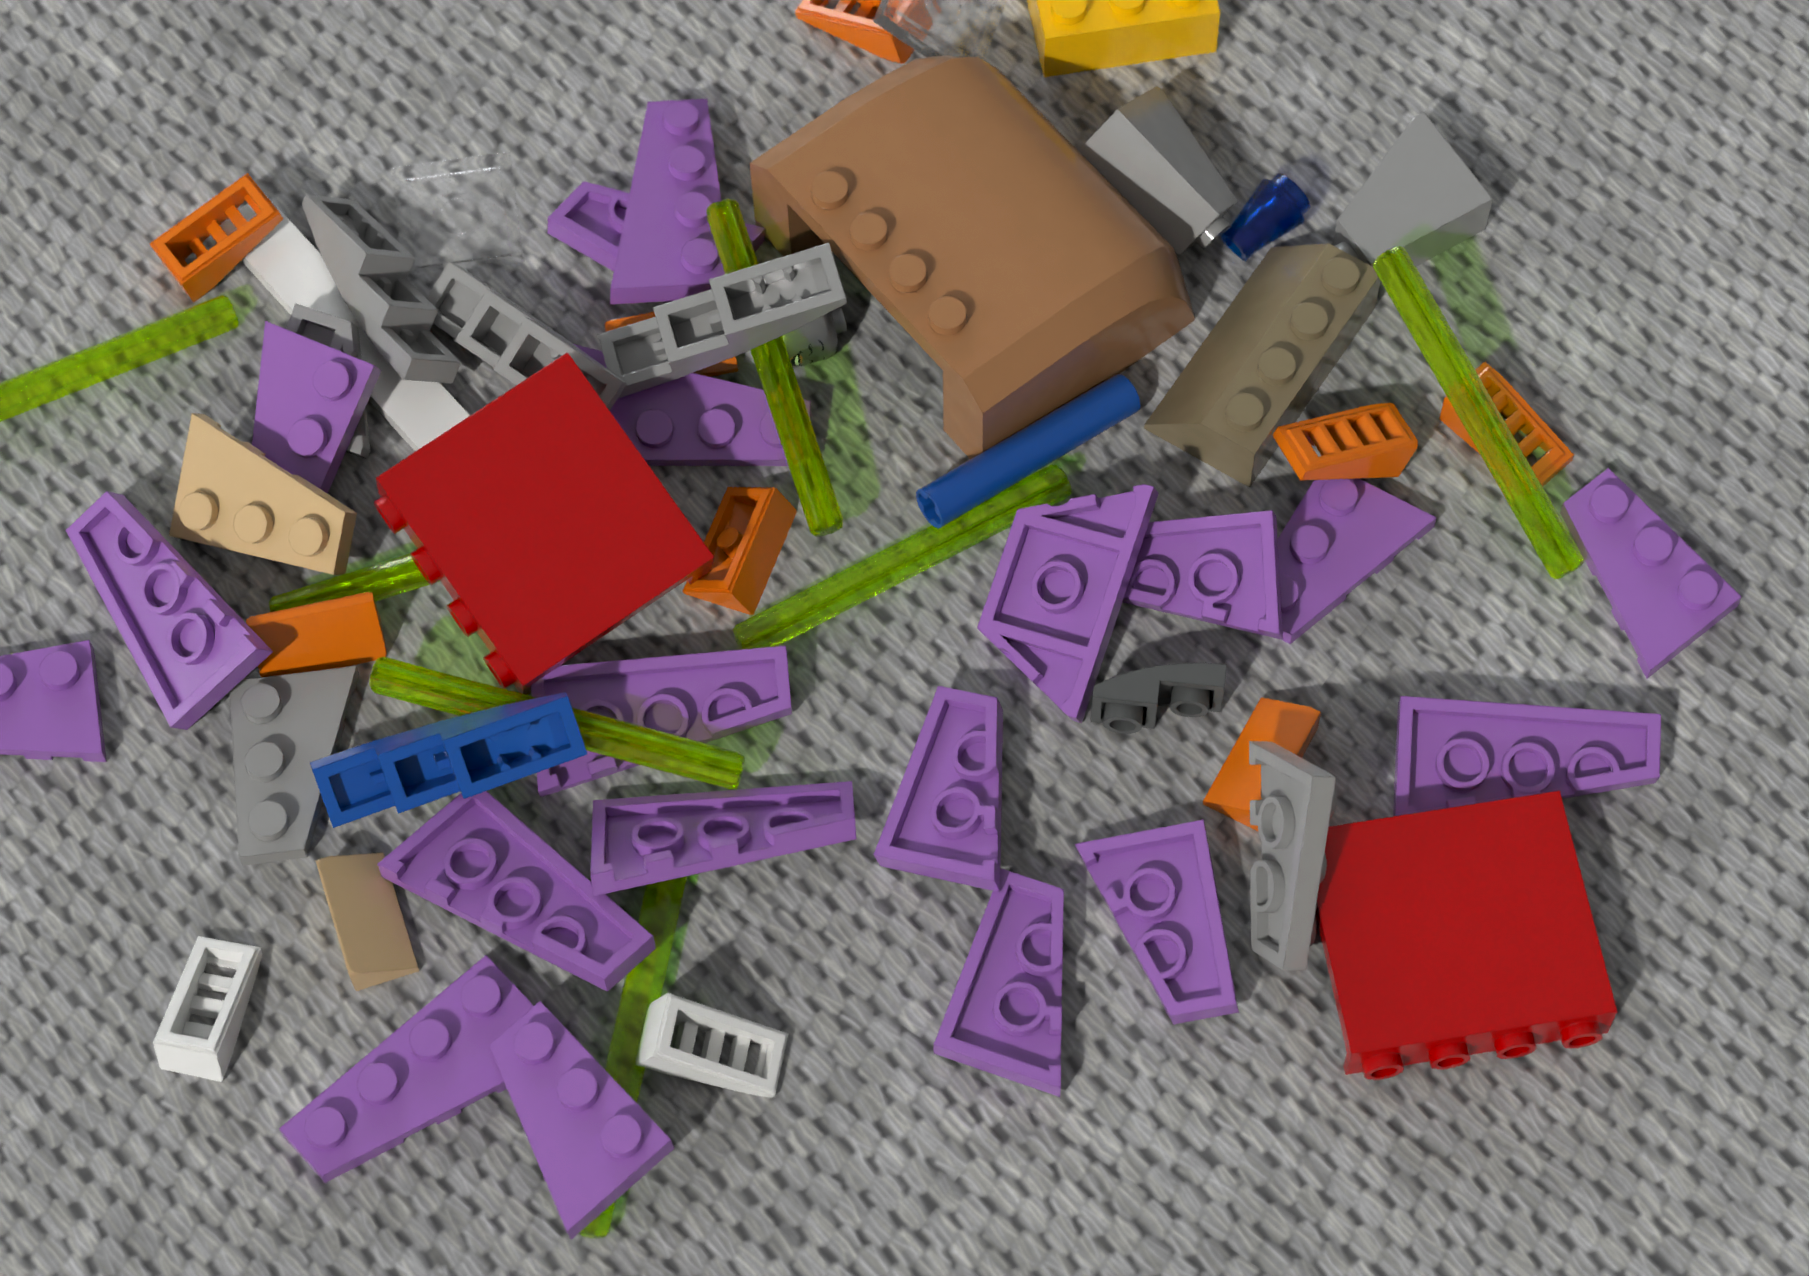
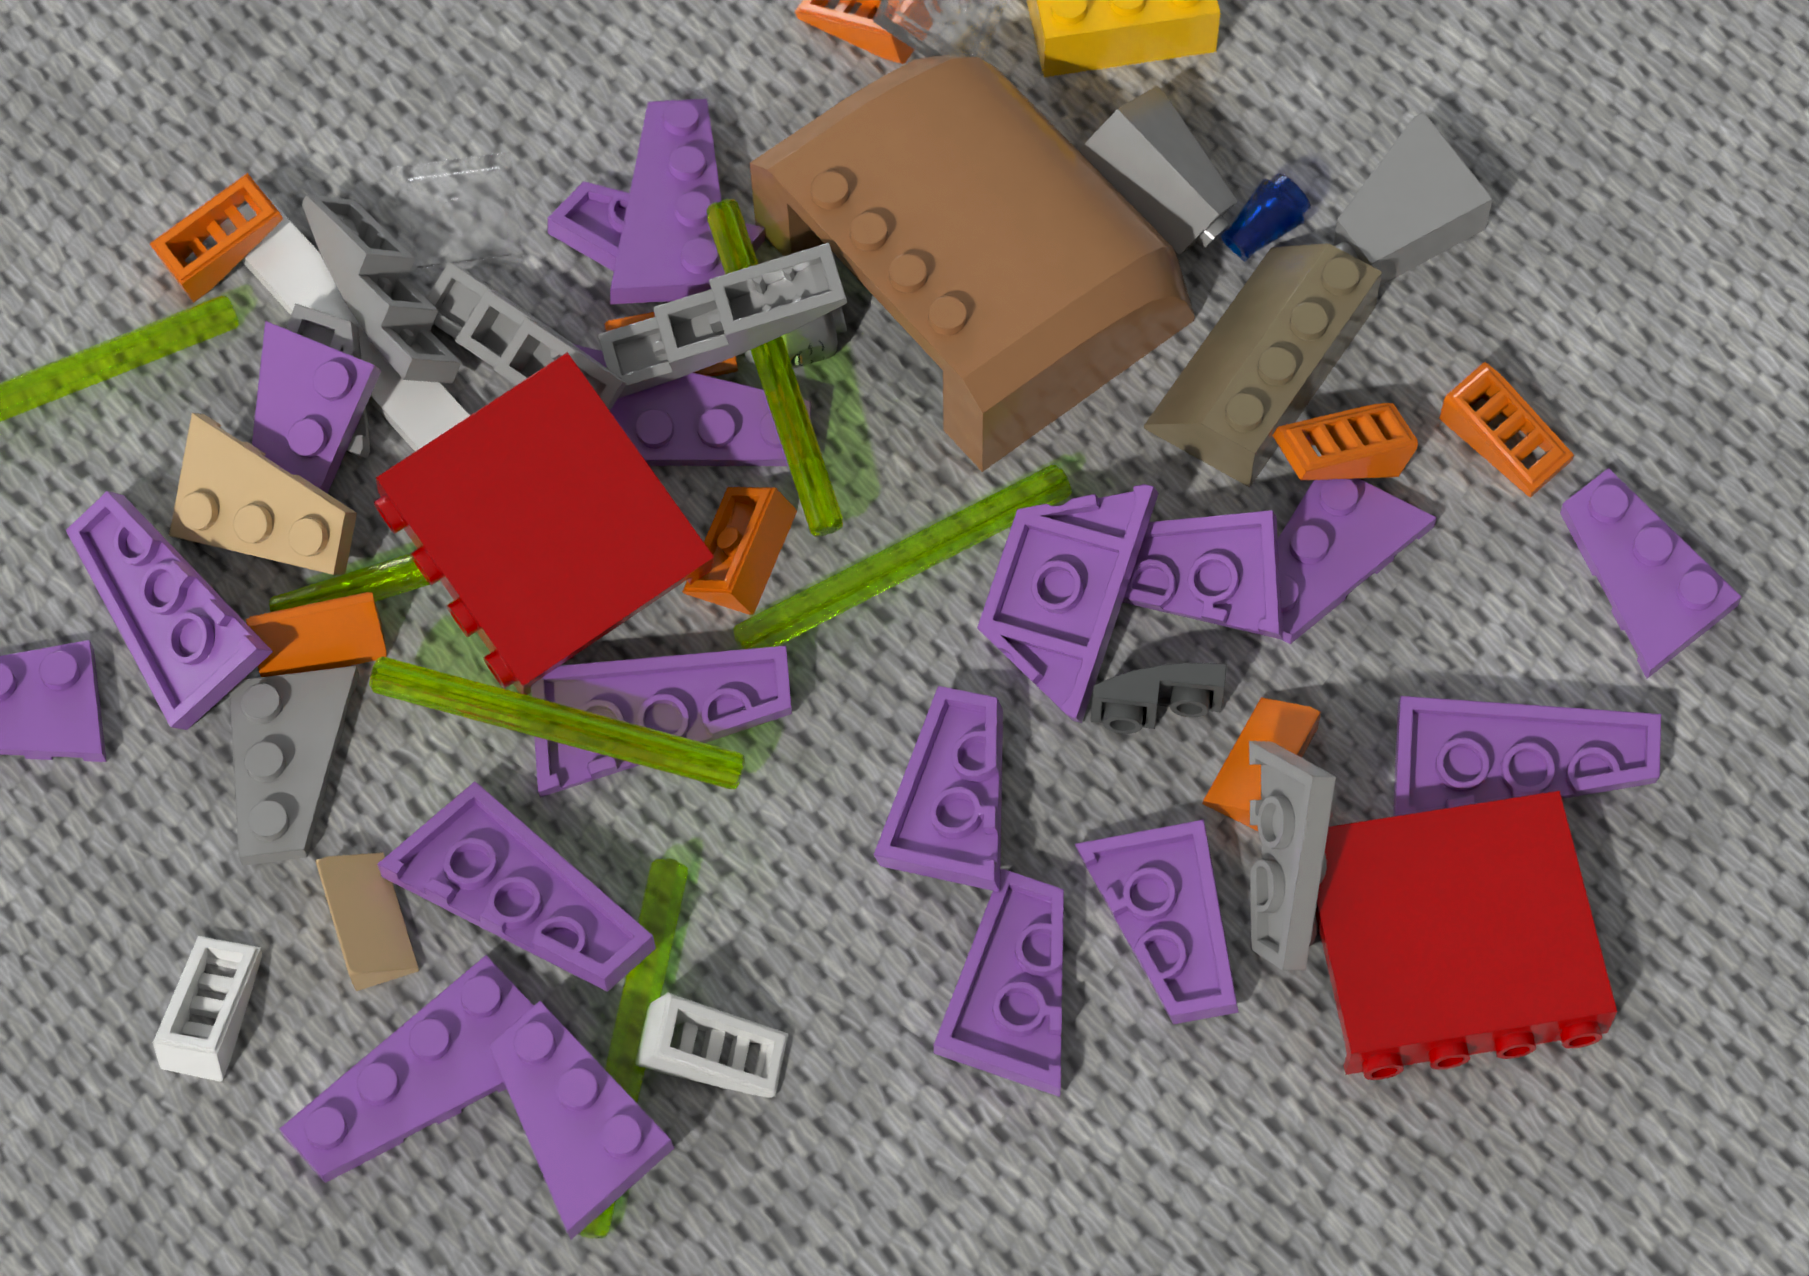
(449, 757): blue slope -> none
(695, 833): medium lavender wing -> none
(1028, 450): blue piece -> none
(1478, 413): clear neon green axle -> none

